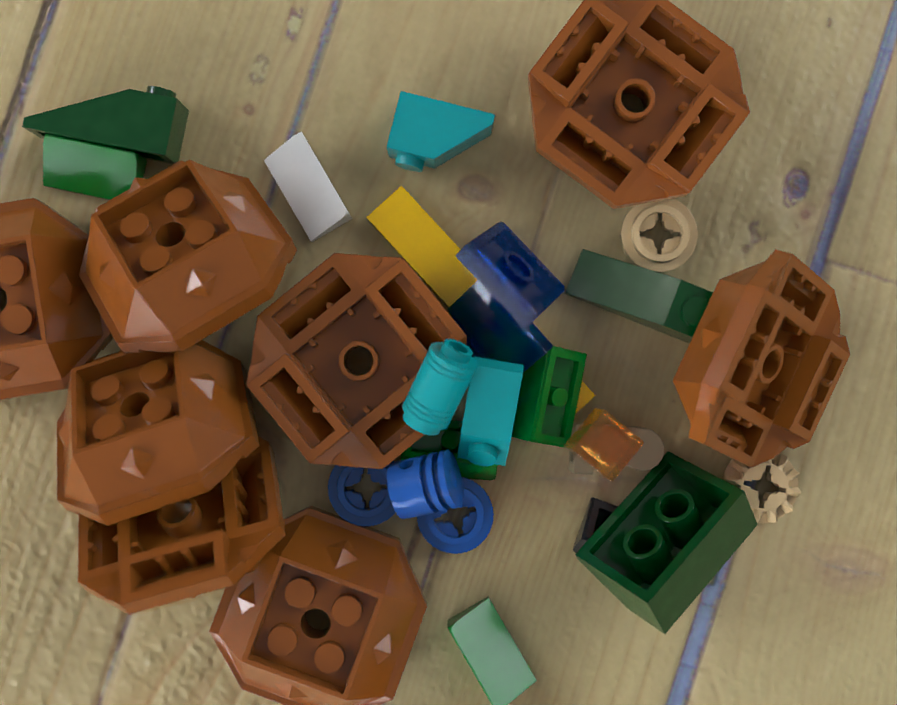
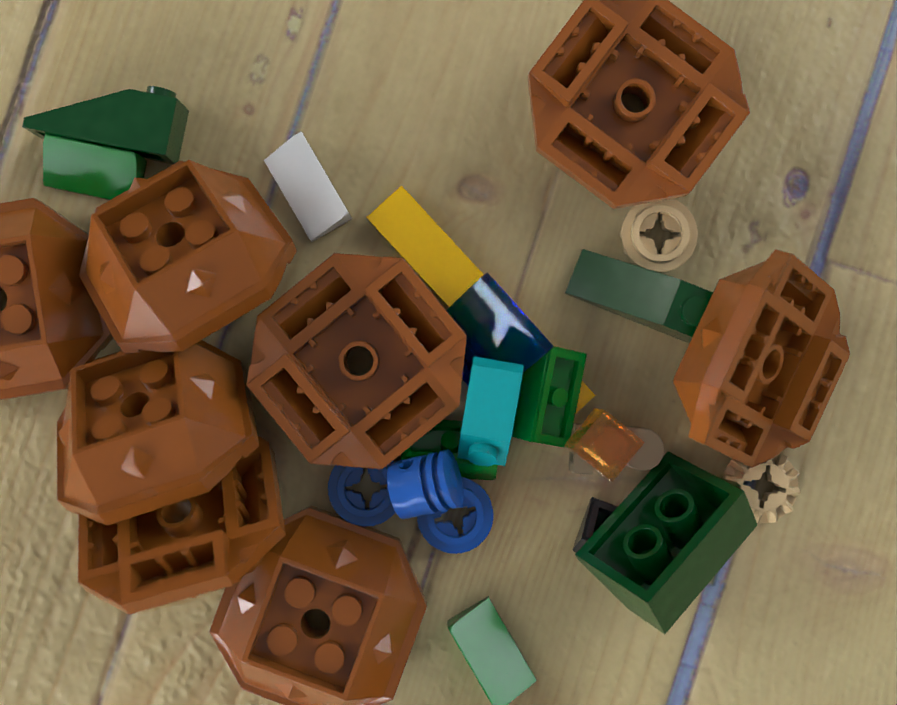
(433, 131): teal slope -> none
(439, 386): teal head -> none
(511, 273): clear blue tile -> none

